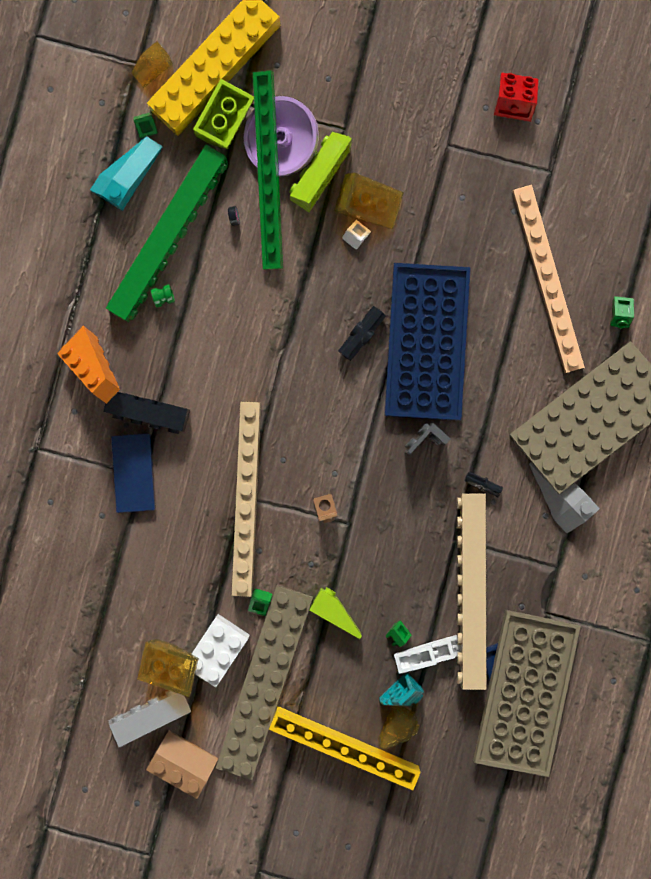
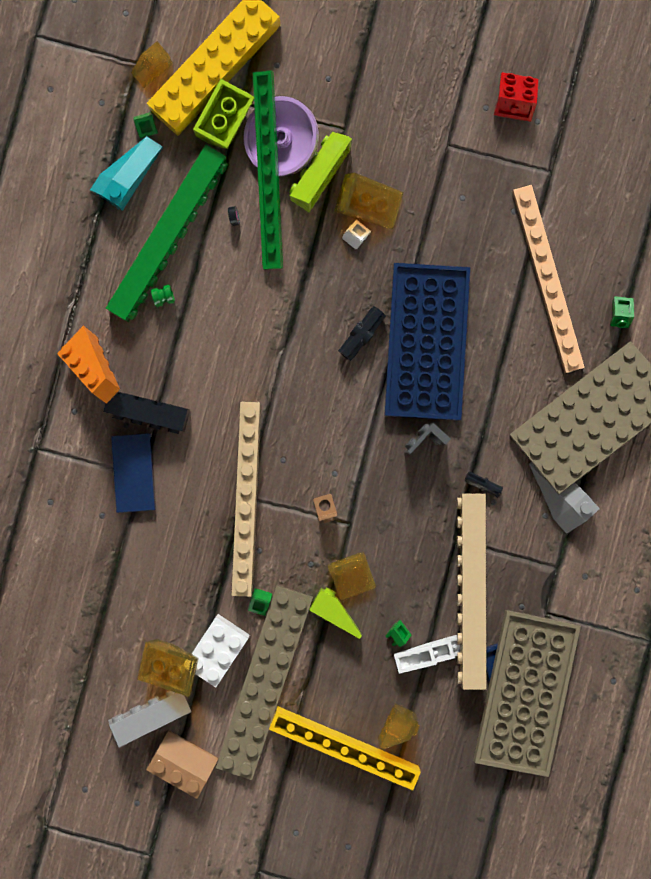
(351, 575): none -> clear yellow bracket
(403, 692): teal wedge -> none

